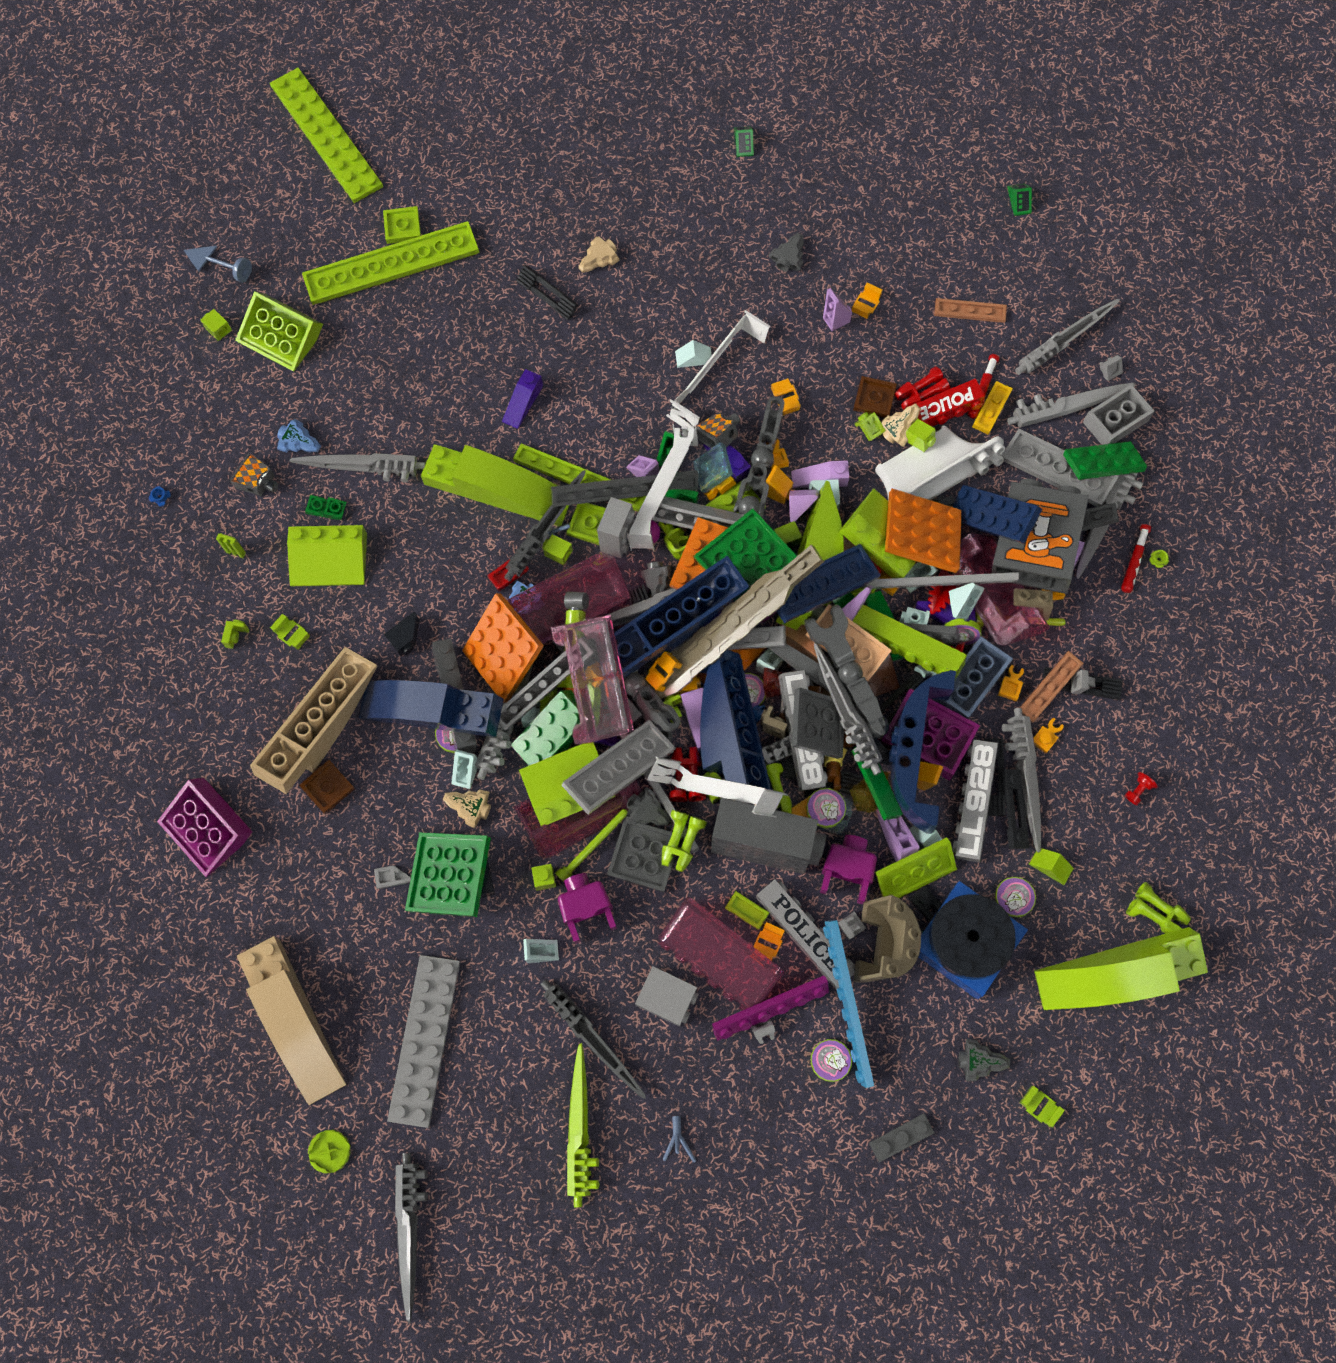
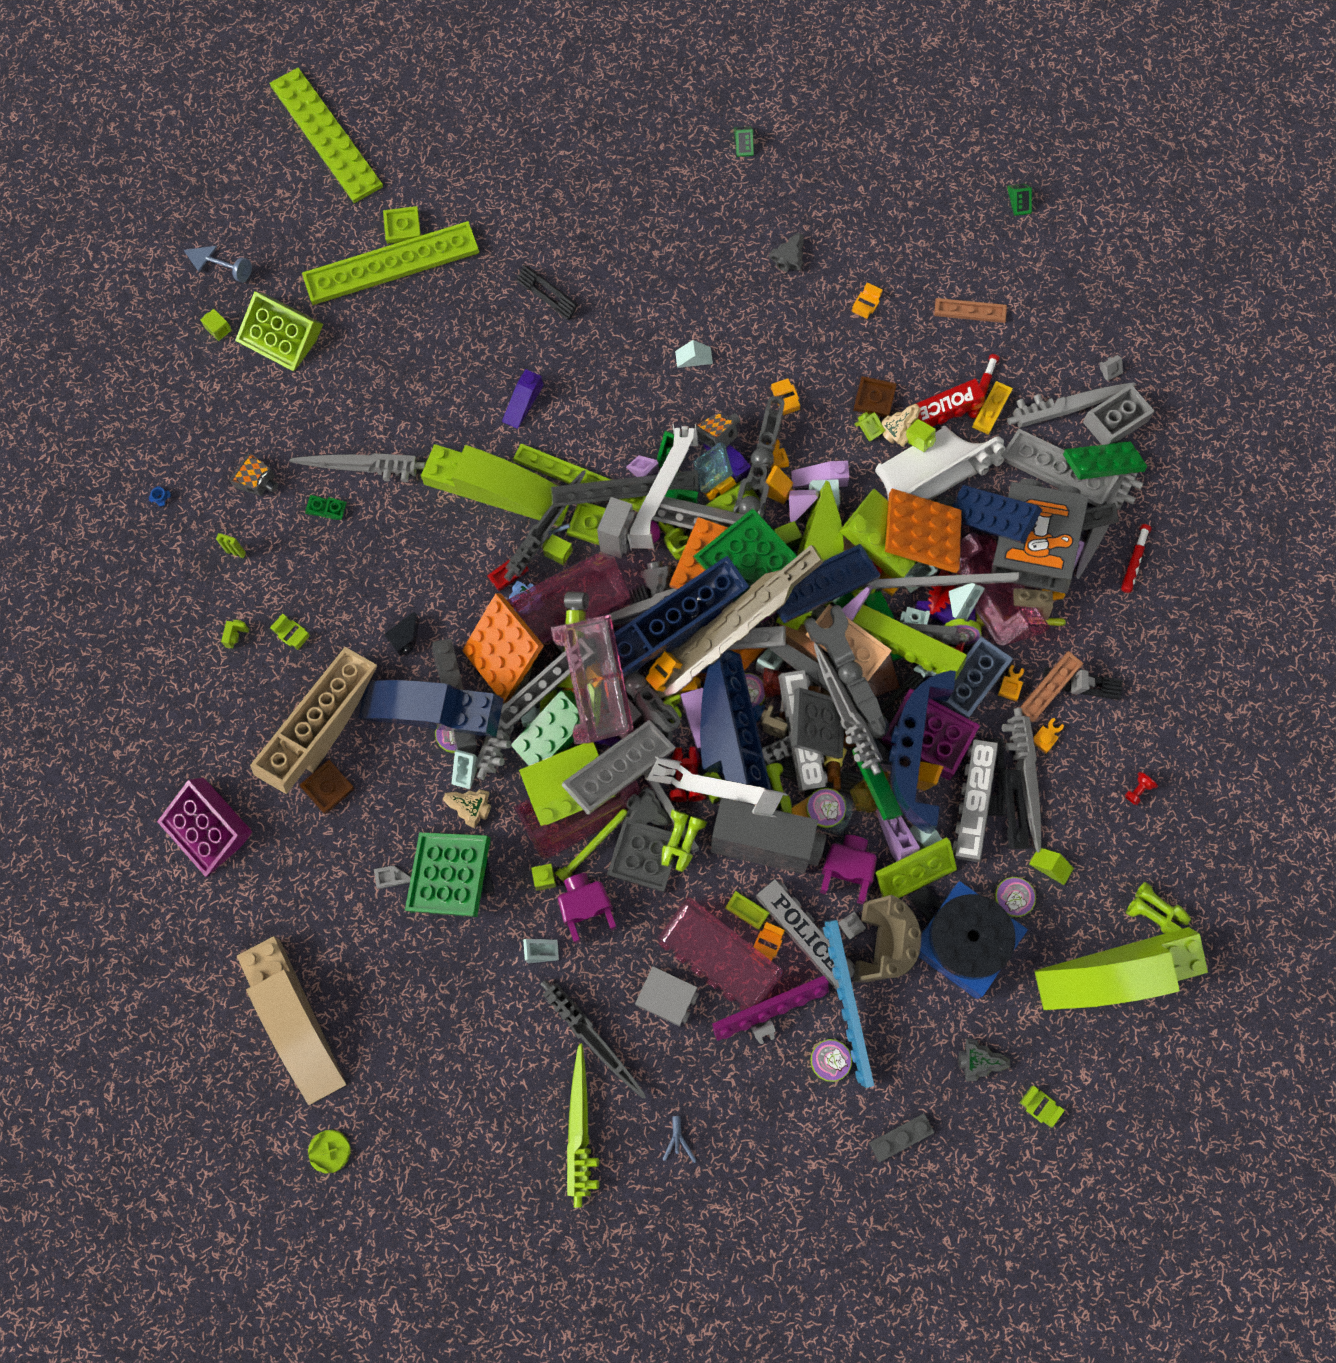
(296, 438): medium blue rock -> none
(327, 555): lime slope -> none
(407, 1221): dark grey piece -> none
(424, 1041): light grey plate -> none
(599, 255): tan rock -> none
(748, 323): white piece -> none
(836, 311): lavender slope -> none
(910, 390): red piece -> none
(1060, 340): light grey piece -> none
(1163, 558): lime plate -> none

